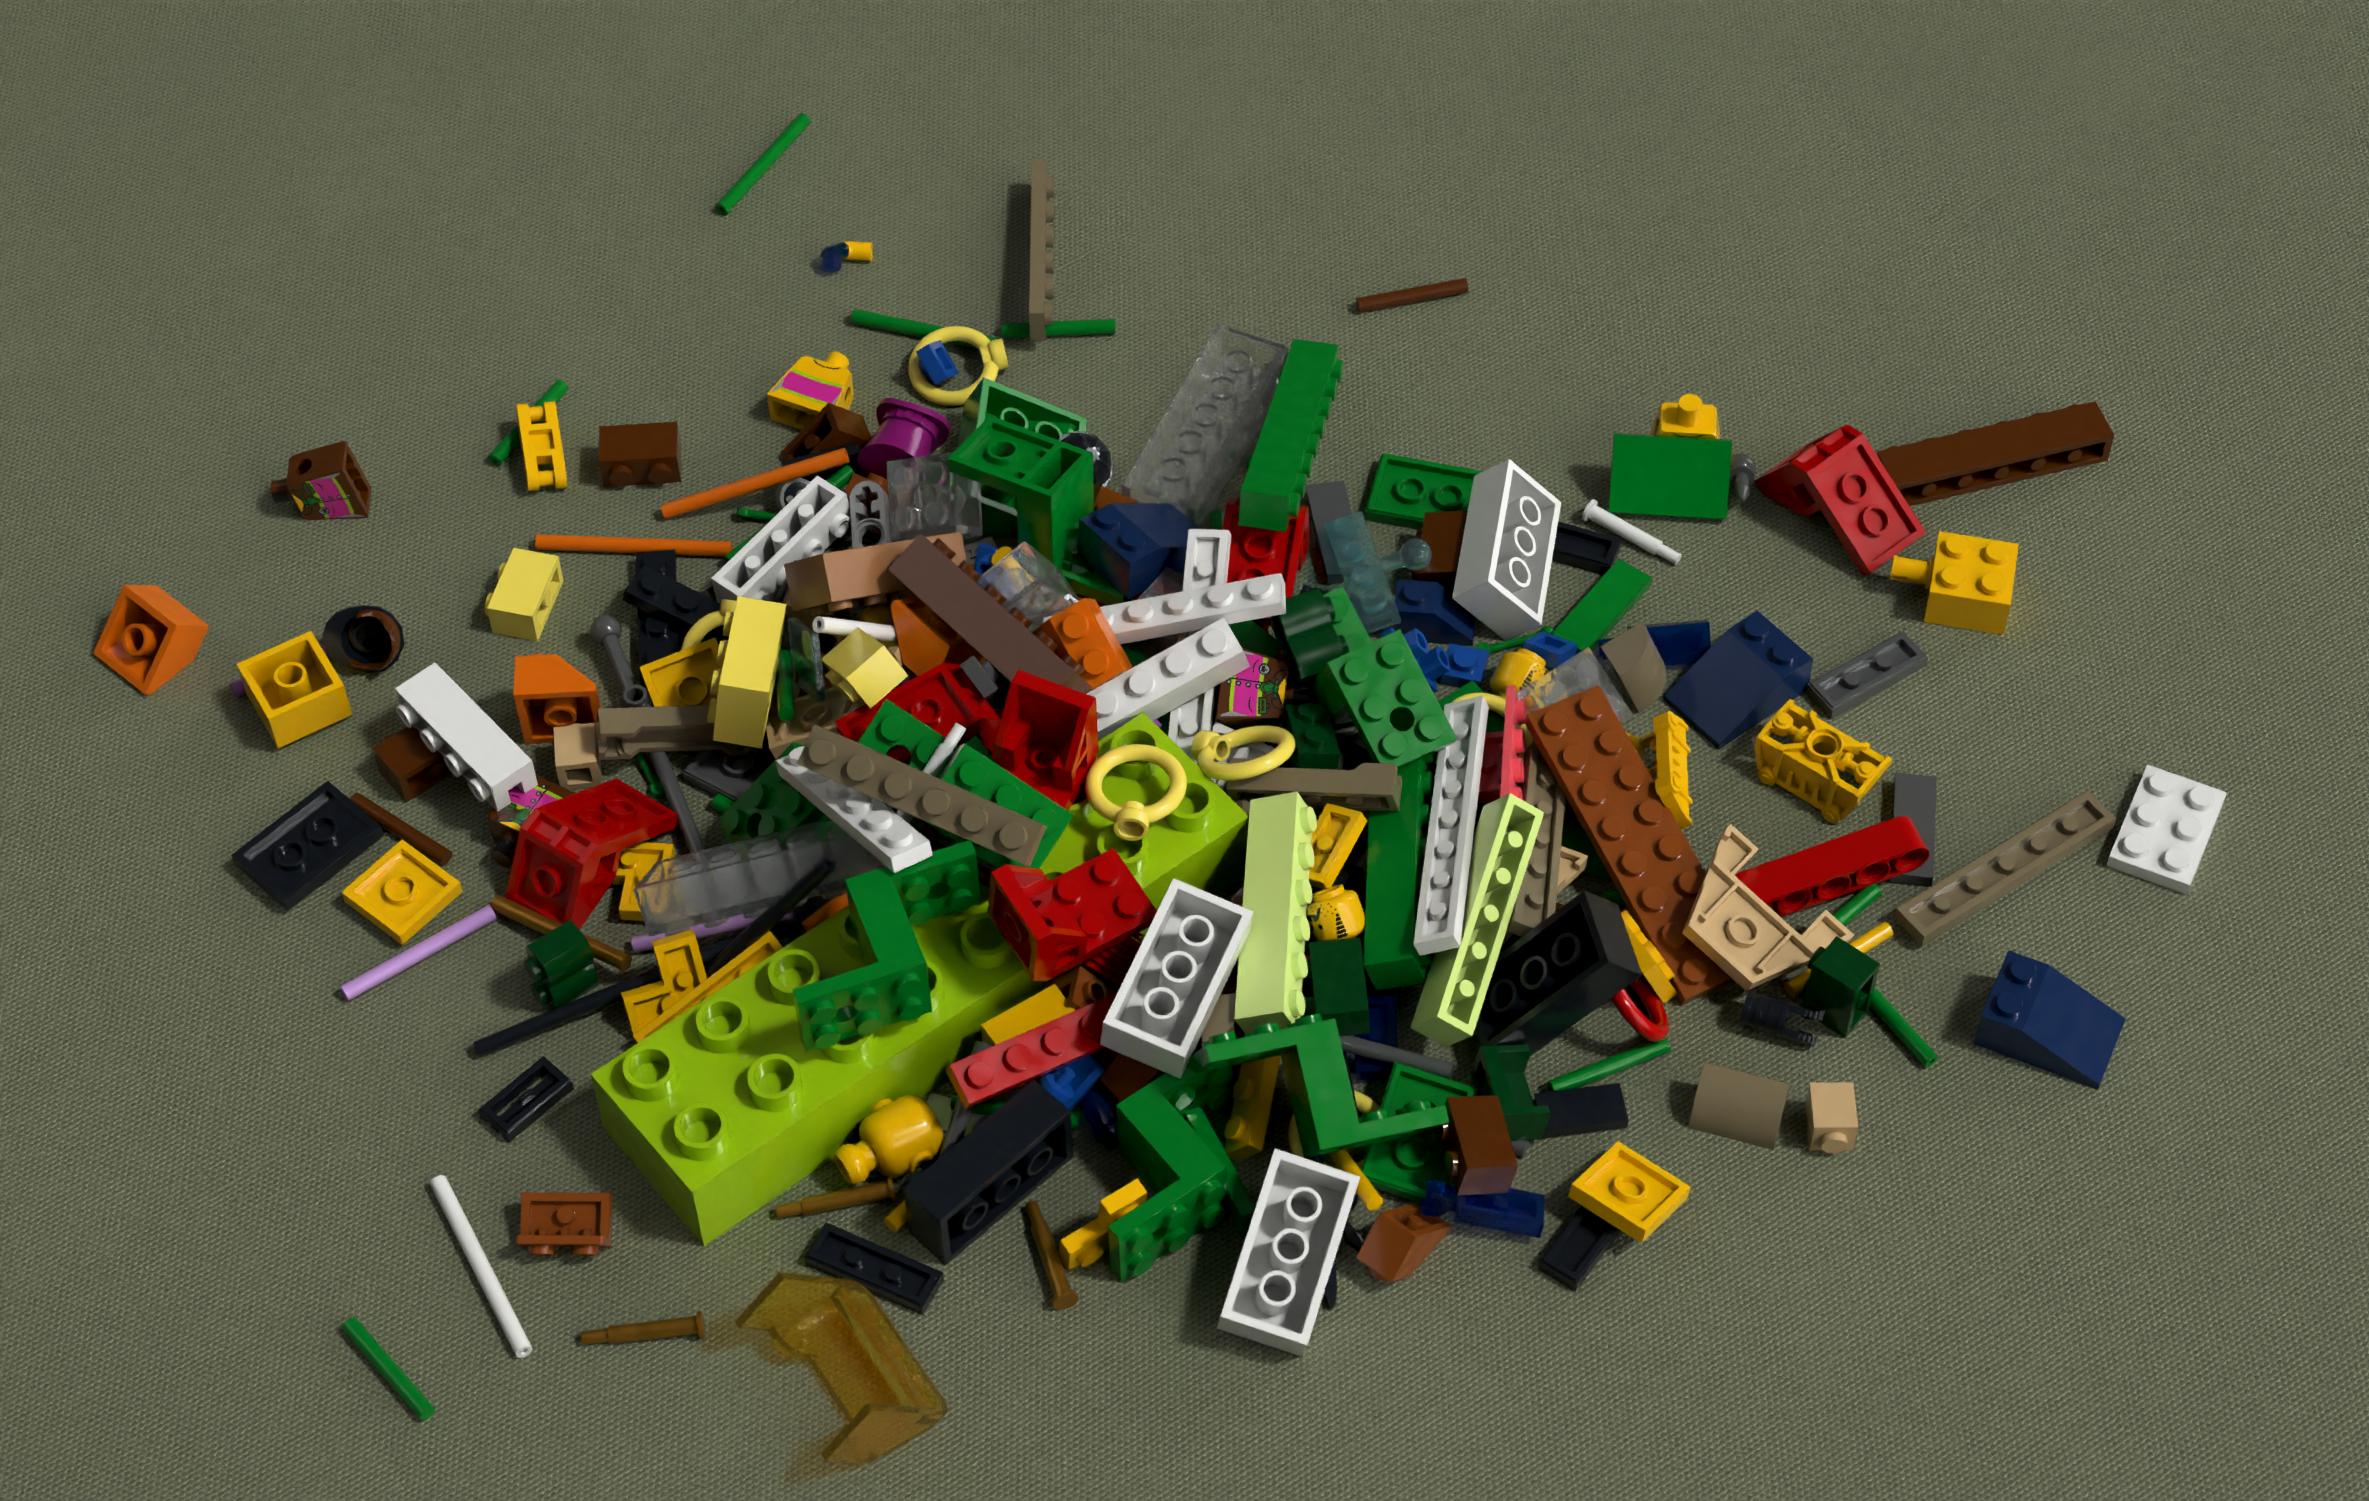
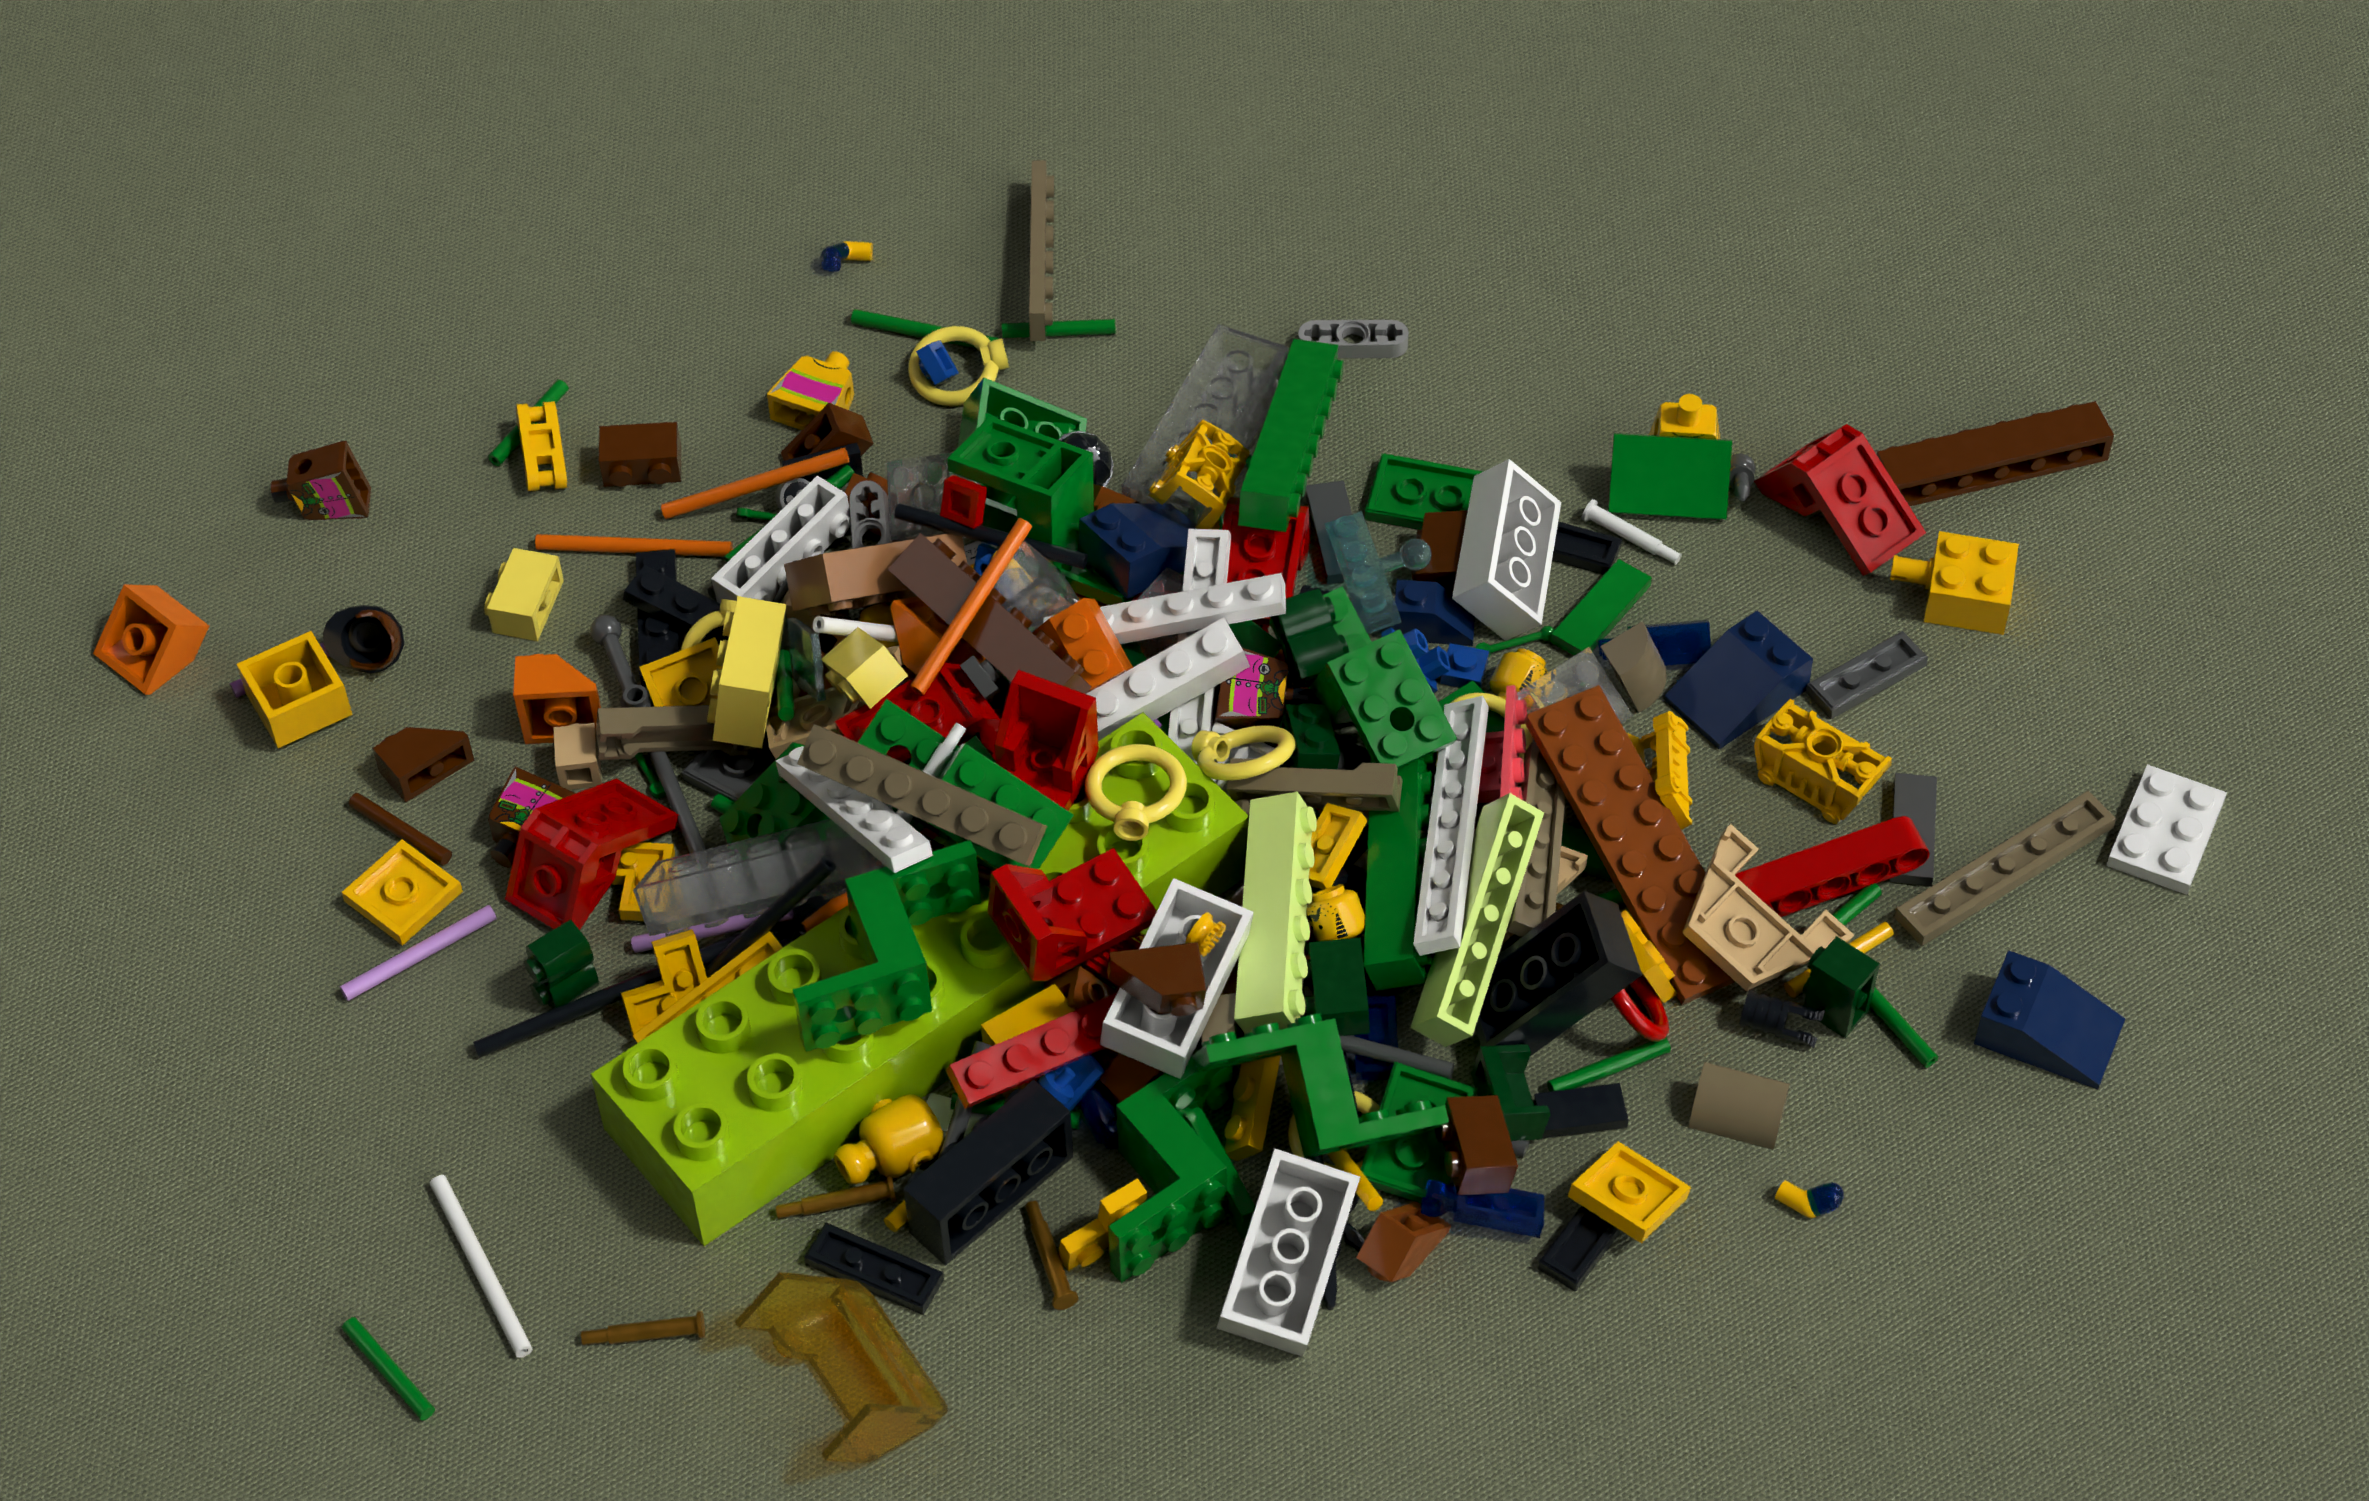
(307, 845): black plate -> none
(464, 736): white brick -> none
(531, 1103): black tile -> none
(544, 925): pearl gold bar -> none
(565, 1221): dark orange bracket -> none
(762, 164): green piece -> none
(903, 433): magenta hat -> none
(963, 501): none -> red plate
(970, 607): none -> orange piece
(987, 535): none -> black piece
(1161, 977): none -> reddish brown slope
(1205, 933): none -> yellow bush
(1212, 467): none -> yellow piece
(1364, 328): none -> light grey beam
(1411, 295): reddish brown bar -> none
(1551, 649): blue plate -> none
(1813, 1201): none -> arm
(1831, 1116): tan brick -> none

